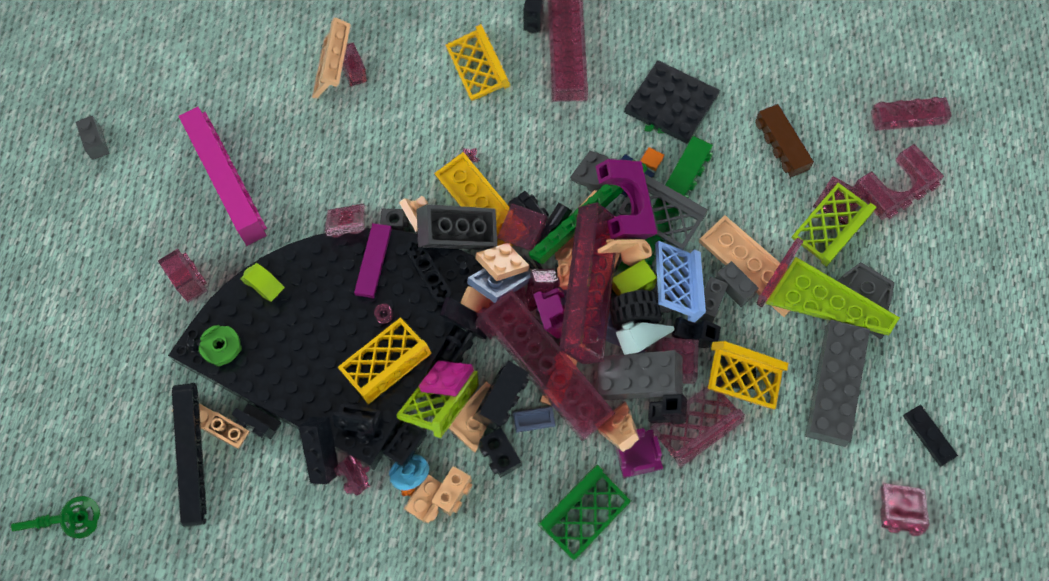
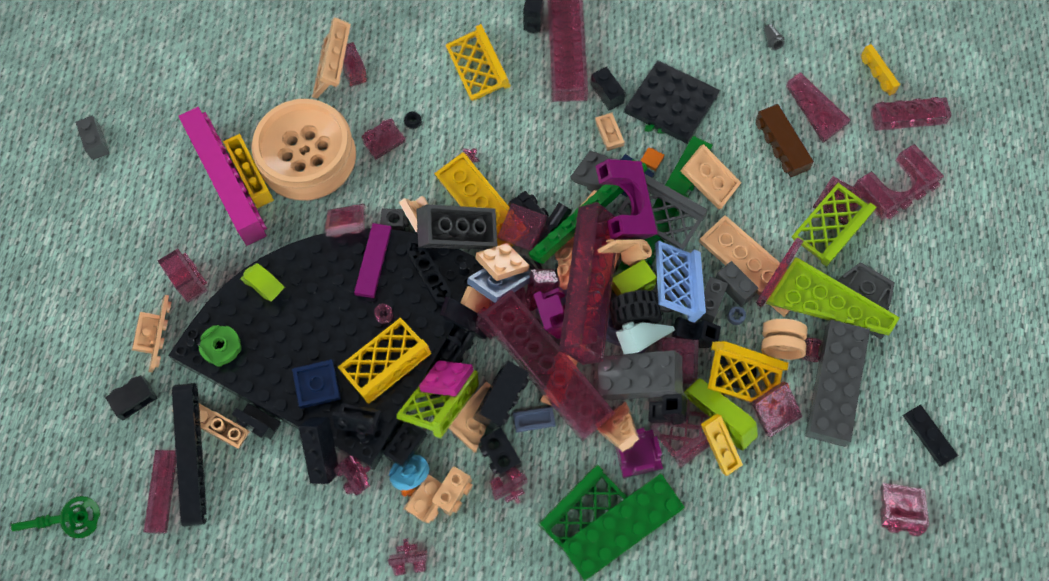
(131, 397): none -> black brick
(149, 332): none -> light nougat bracket
(160, 492): none -> clear pink plate
(248, 171): none -> yellow brick
(297, 123): none -> light nougat wheel
(316, 384): none -> dark blue plate
(382, 138): none -> clear pink bracket
(412, 115): none -> black plate
(417, 557): none -> clear pink hips
(516, 481): none -> clear pink hips
(607, 88): none -> black brick
(609, 131): none -> light nougat plate
(622, 527): none -> green plate
(711, 176): none -> light nougat tile
(721, 444): none -> yellow plate
(736, 309): none -> sand blue bush
(738, 423): none -> lime beam
(774, 37): none -> dark grey cone
(776, 409): none -> clear pink plate
(784, 339): none -> light nougat wheel
(812, 349): none -> clear pink bush
(818, 109): none -> clear pink wing
(880, 70): none -> yellow plate

